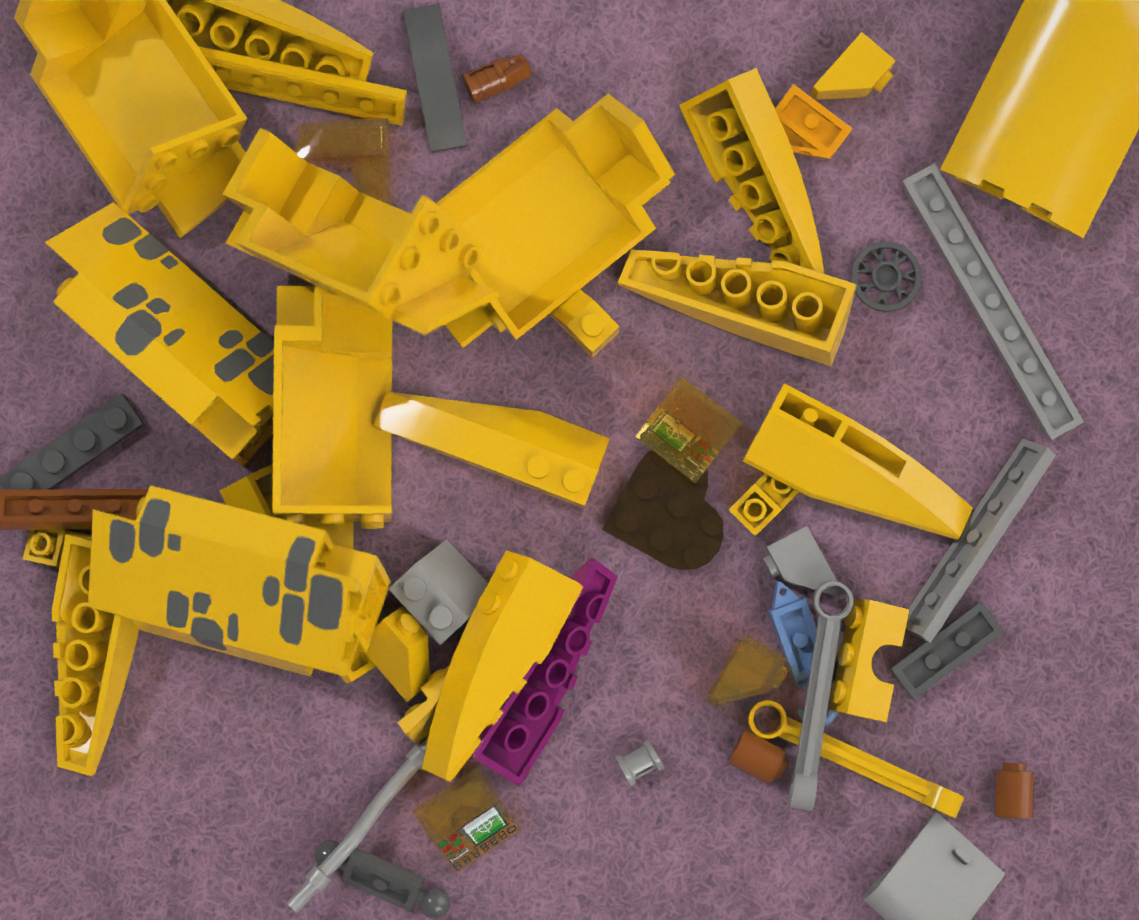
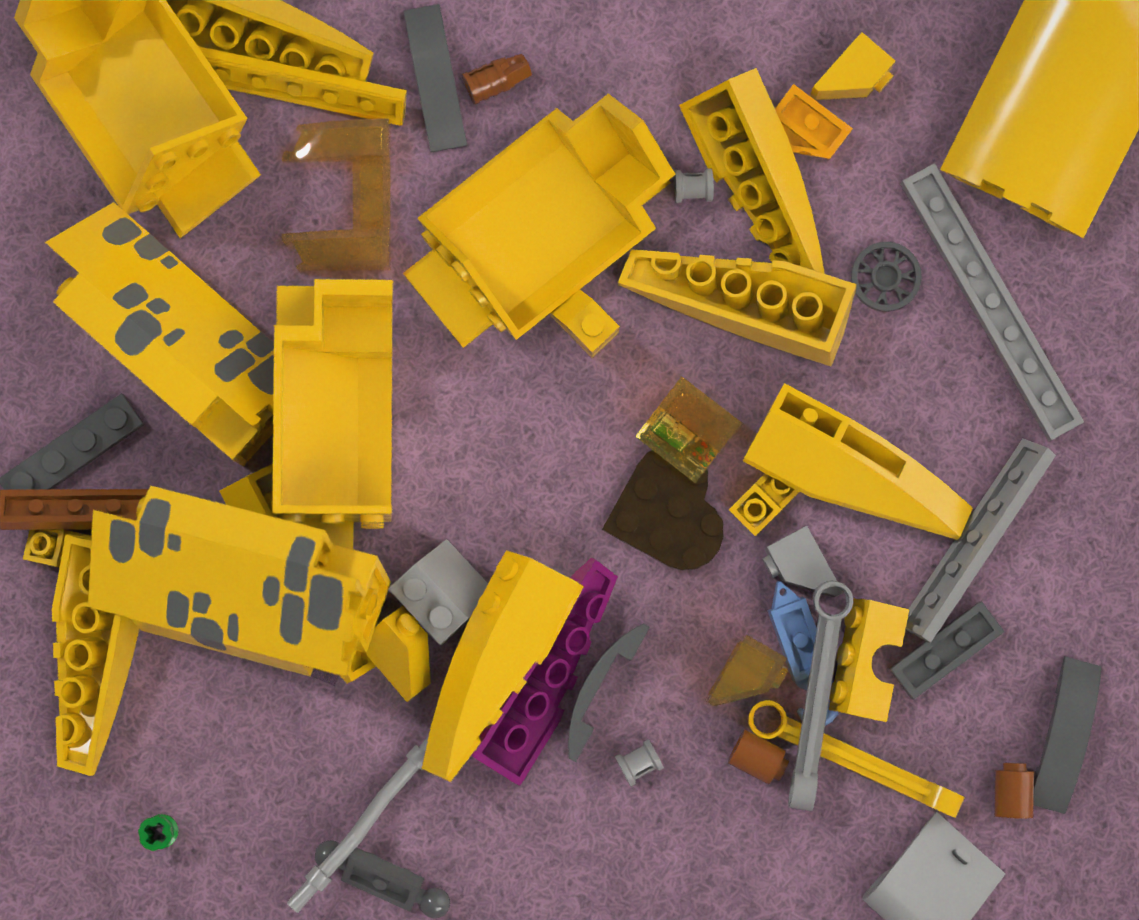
(146, 833): none -> green bush
(351, 243): yellow panel -> none
(419, 717): yellow slope -> none
(466, 819): clear yellow slope -> none
(501, 440): yellow wedge -> none
(625, 647): none -> dark grey slope
(693, 185): none -> light grey bush
(1067, 734): none -> dark grey slope

